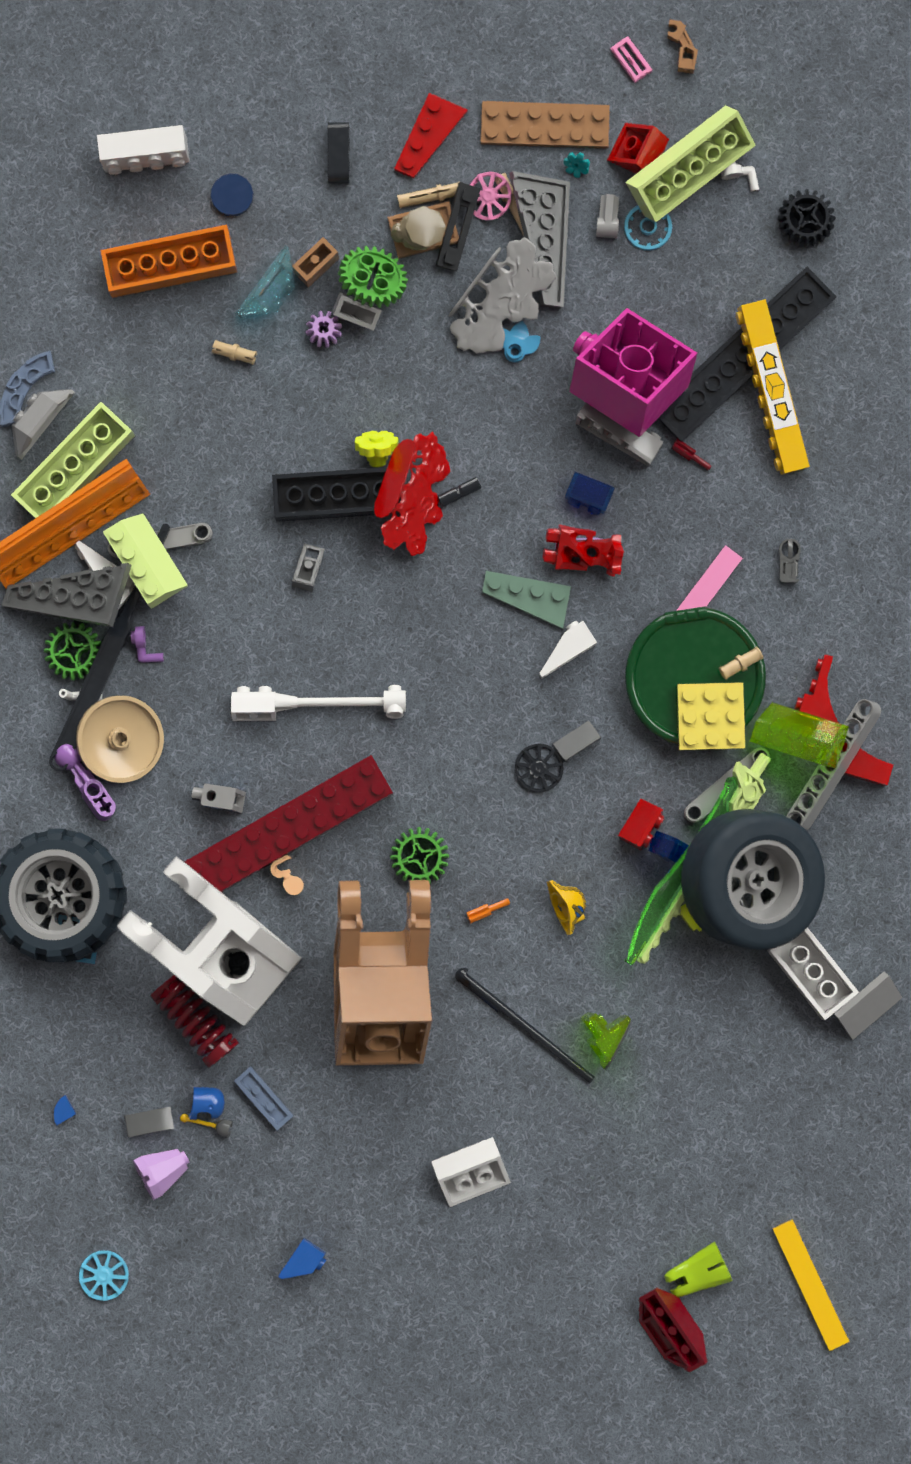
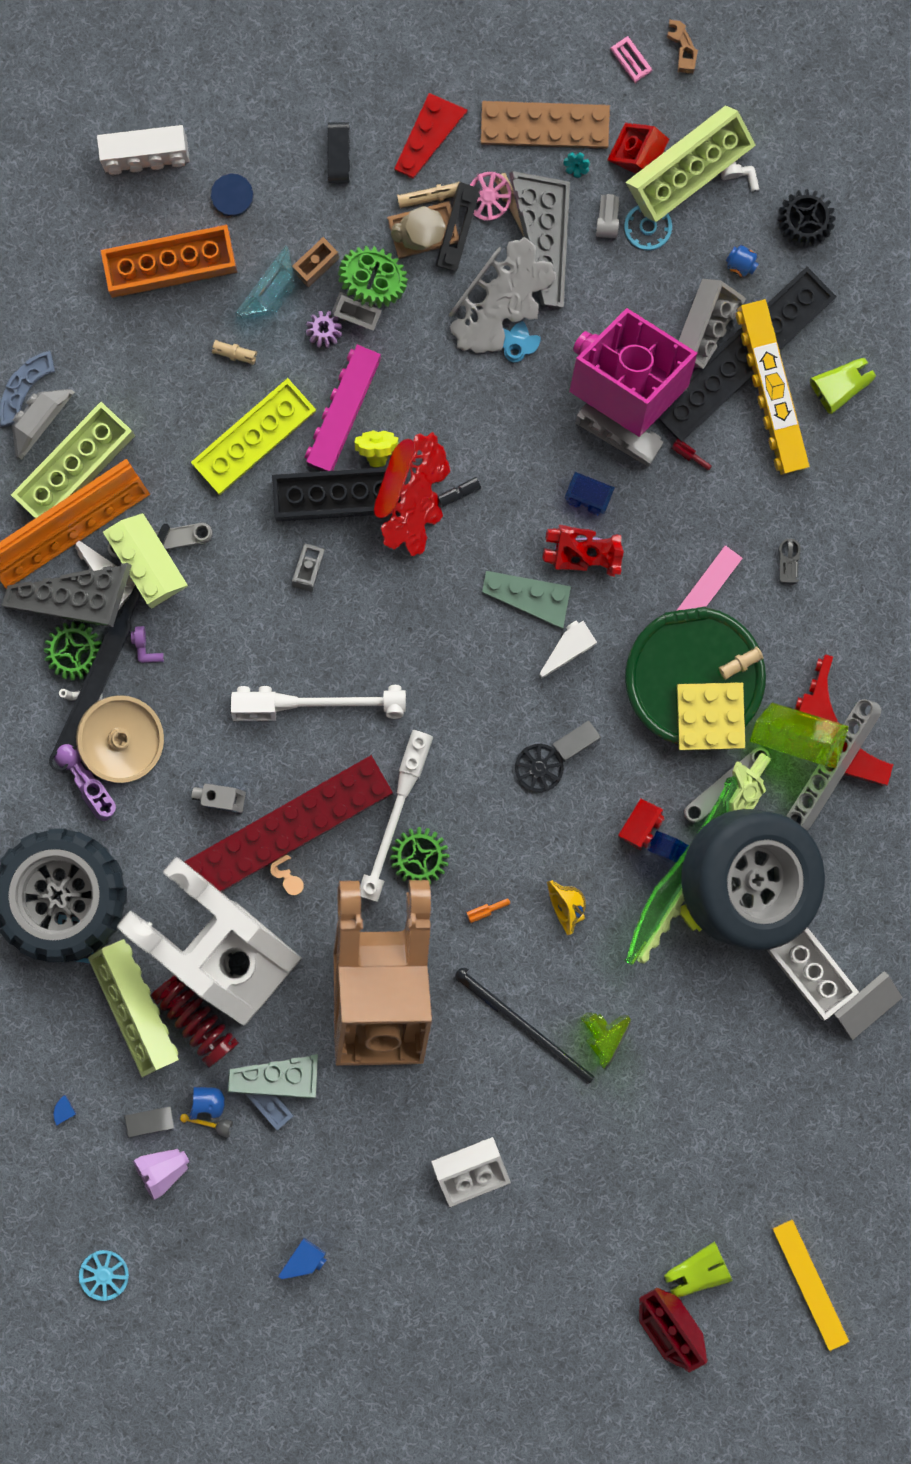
(133, 1007): none -> yellowish green brick
(253, 436): none -> neon yellow plate
(283, 1078): none -> wing
(343, 409): none -> dark pink brick
(409, 773): none -> white bar
(708, 318): none -> light grey wedge
(742, 261): none -> blue head
(841, 384): none -> lime piece

